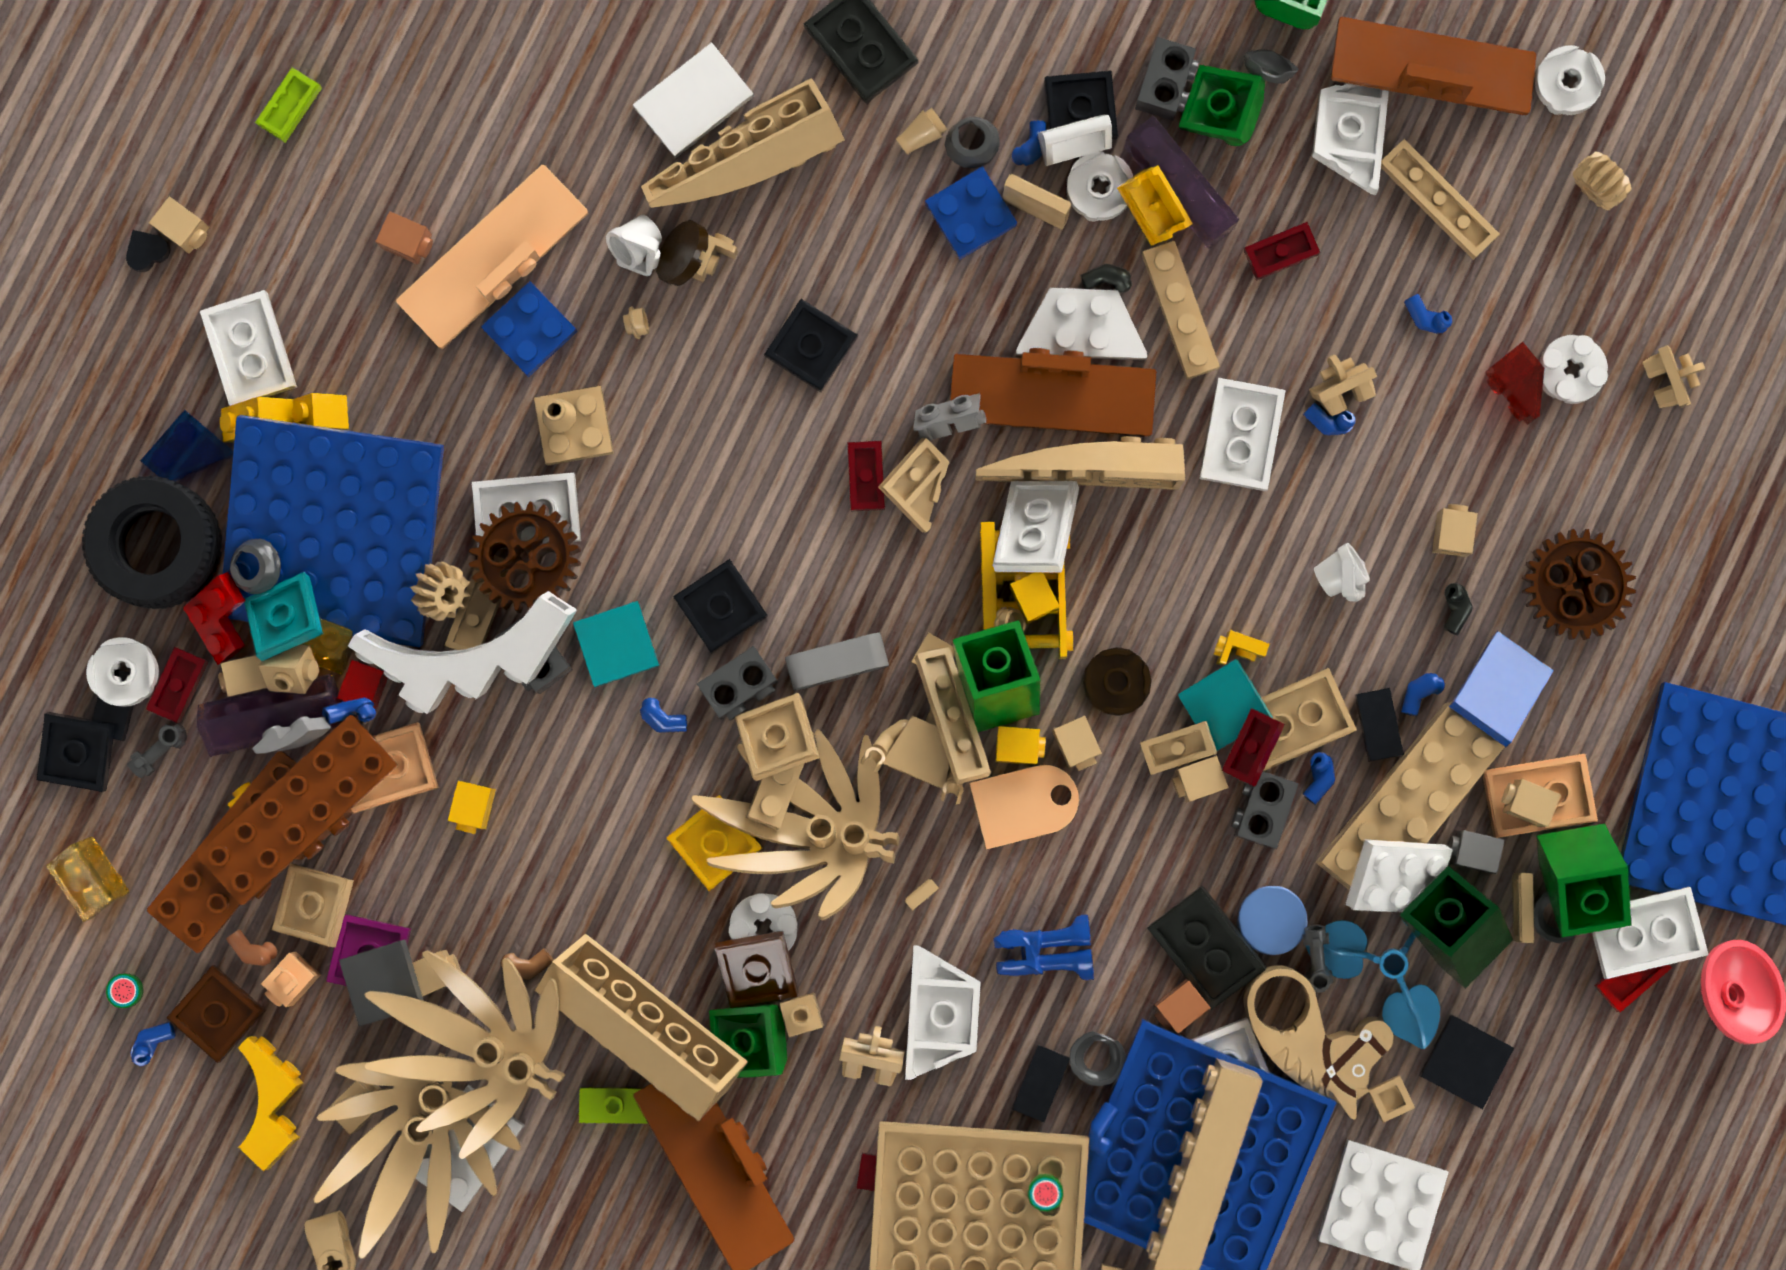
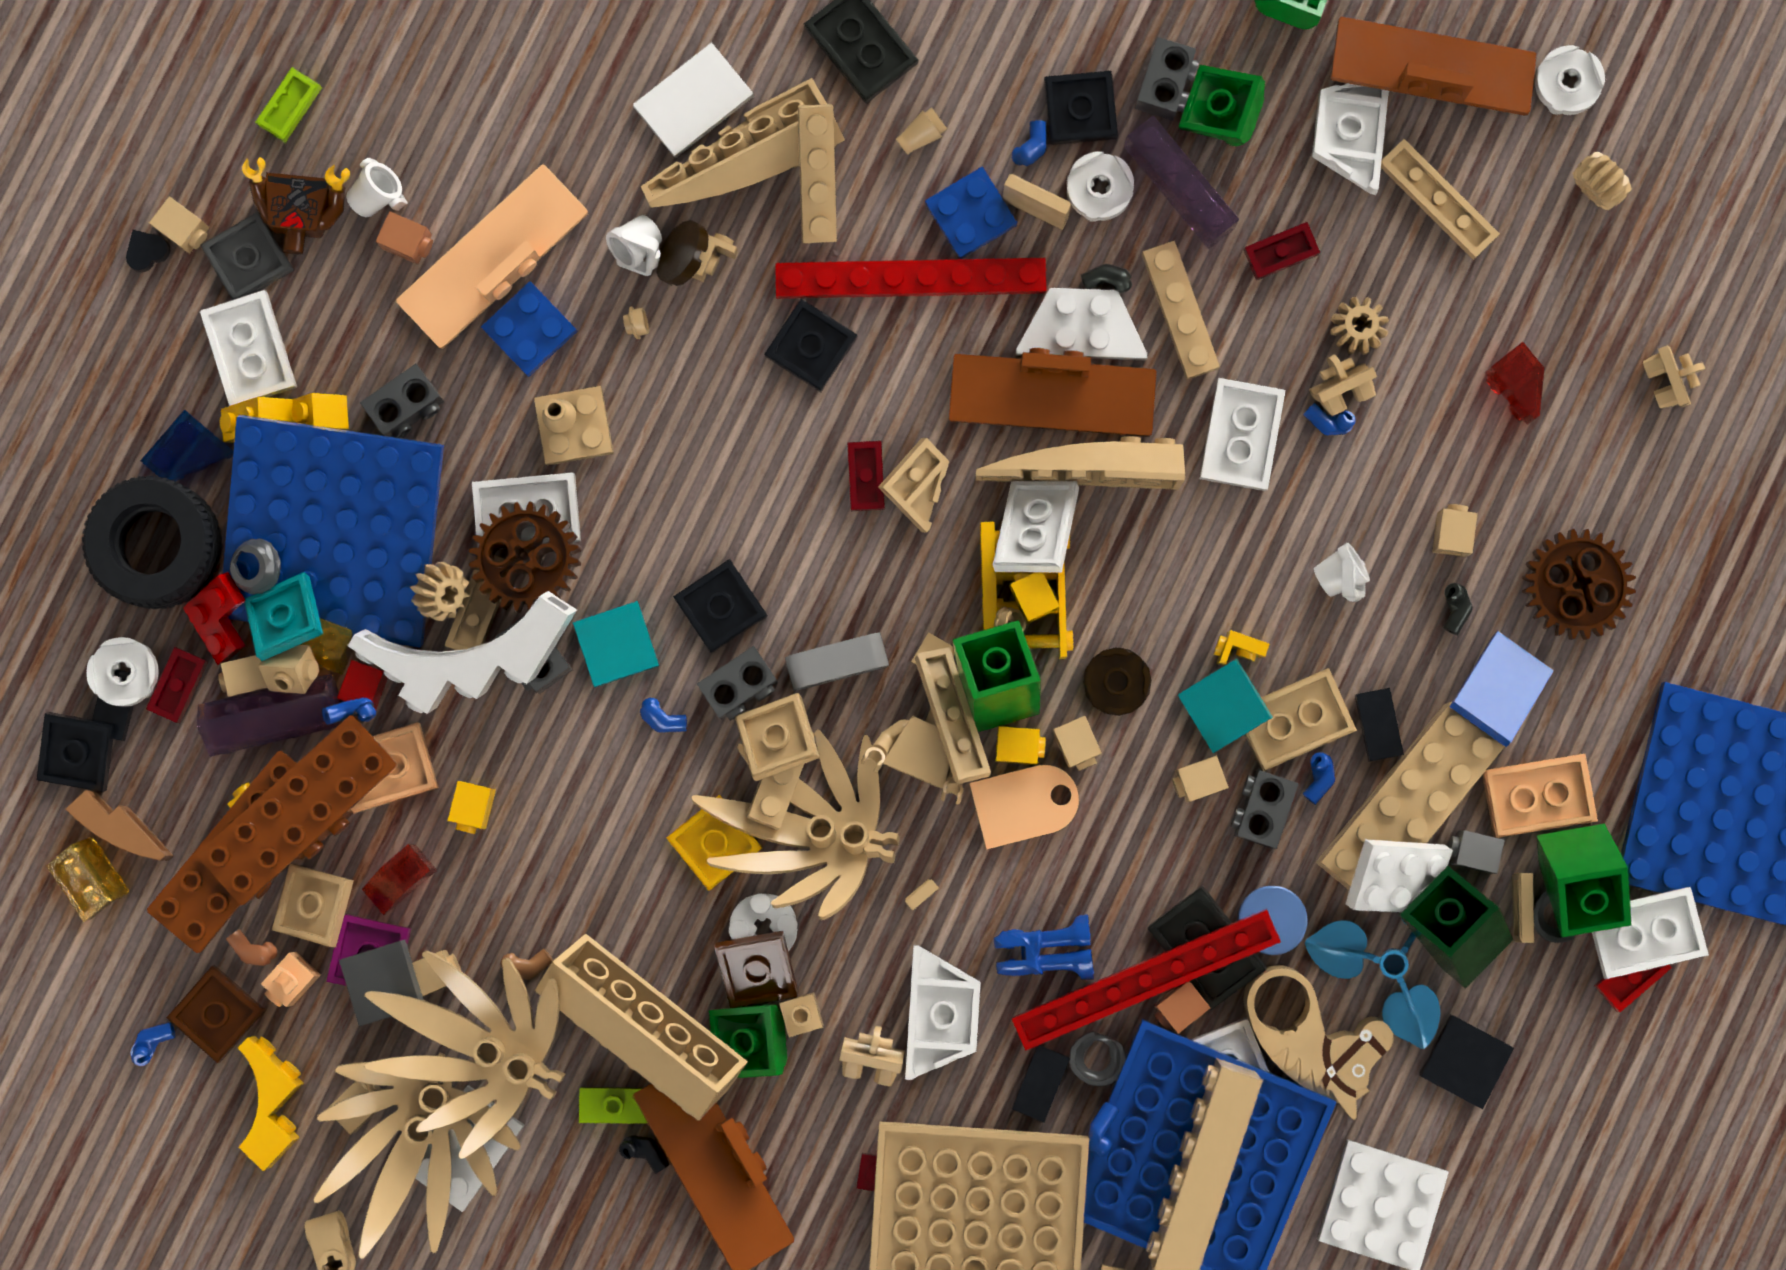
(117, 827): none -> medium nougat slope
(124, 990): tile -> none
(169, 737): dark grey bar -> none
(247, 257): none -> dark grey tile
(294, 736): light grey slope -> none
(296, 203): none -> reddish brown torso
(375, 189): none -> white piece
(398, 394): none -> dark grey brick
(398, 878): none -> clear red slope
(643, 1148): none -> black arm
(817, 173): none -> tan plate
(910, 278): none -> red plate
(935, 419): light grey hinge -> none
(976, 157): dark grey piece -> none
(1045, 1192): tile -> none
(1076, 139): white tile -> none
(1146, 979): none -> red plate
(1154, 205): yellow hinge -> none
(1178, 747): tan plate -> none
(1253, 747): dark red plate -> none
(1262, 61): dark grey piece -> none
(1318, 974): dark grey bar -> none
(1349, 316): none -> tan gear
(1391, 1098): tan plate -> none
(1419, 689): blue arm -> none
(1427, 320): blue arm -> none
(1530, 802): tan brick -> none
(1592, 370): white plate -> none
(1743, 992): coral dish -> none

